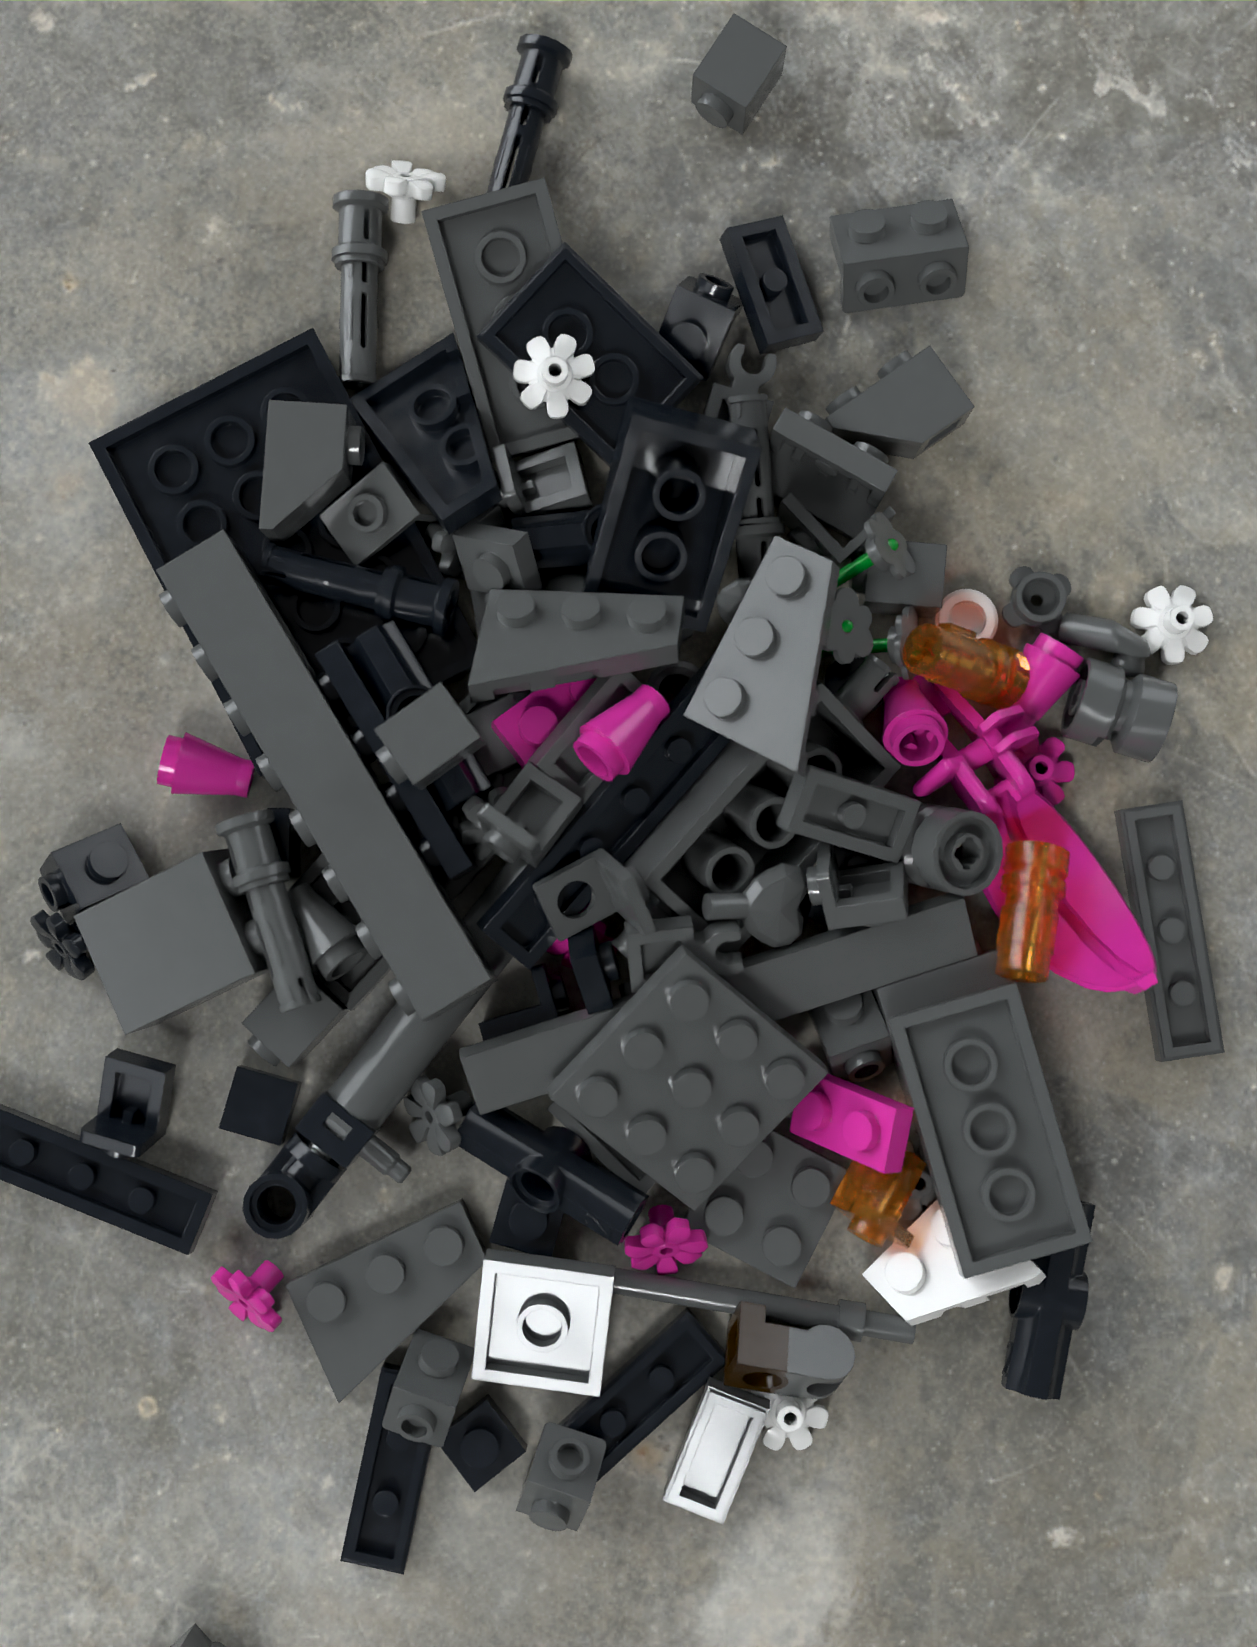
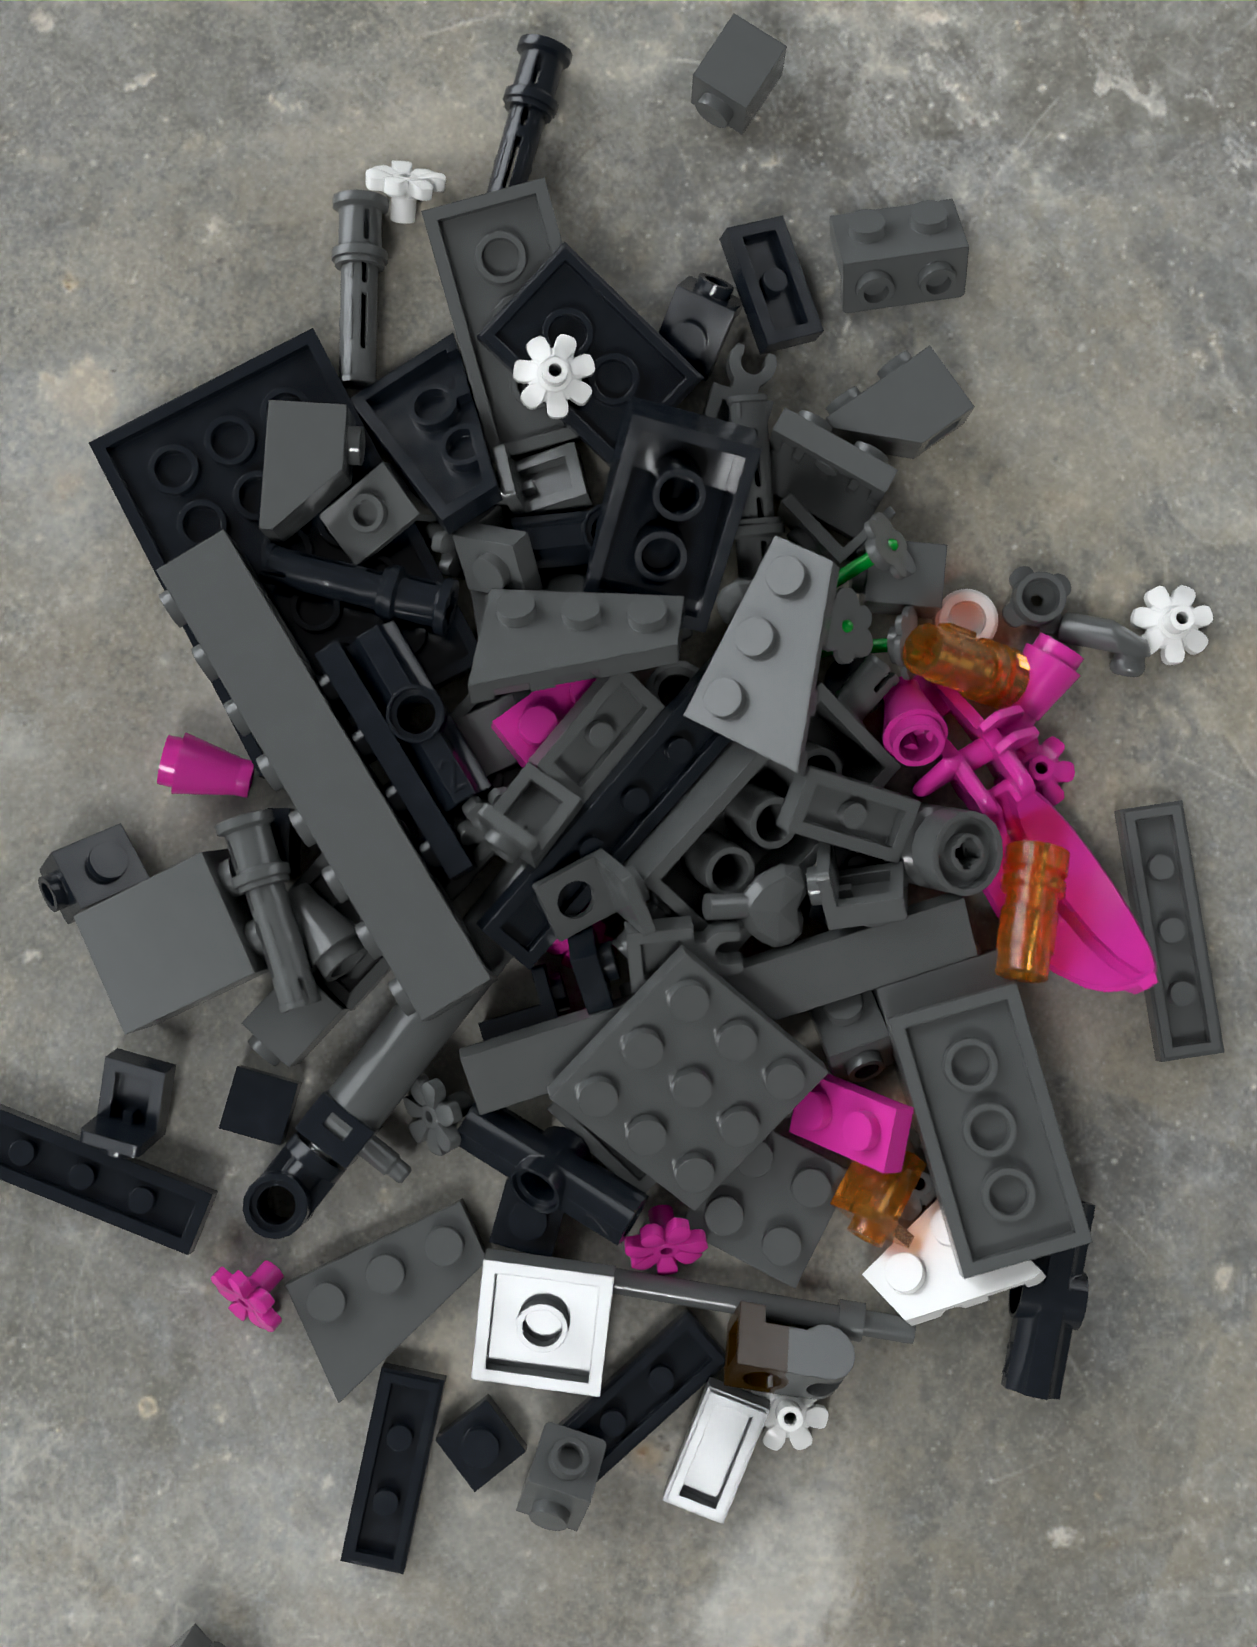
(65, 942): black plant -> none
(427, 738): dark grey brick -> none
(428, 1388): dark grey bracket -> none
(618, 735): dark pink cone -> none
(1125, 711): dark grey wheel -> none

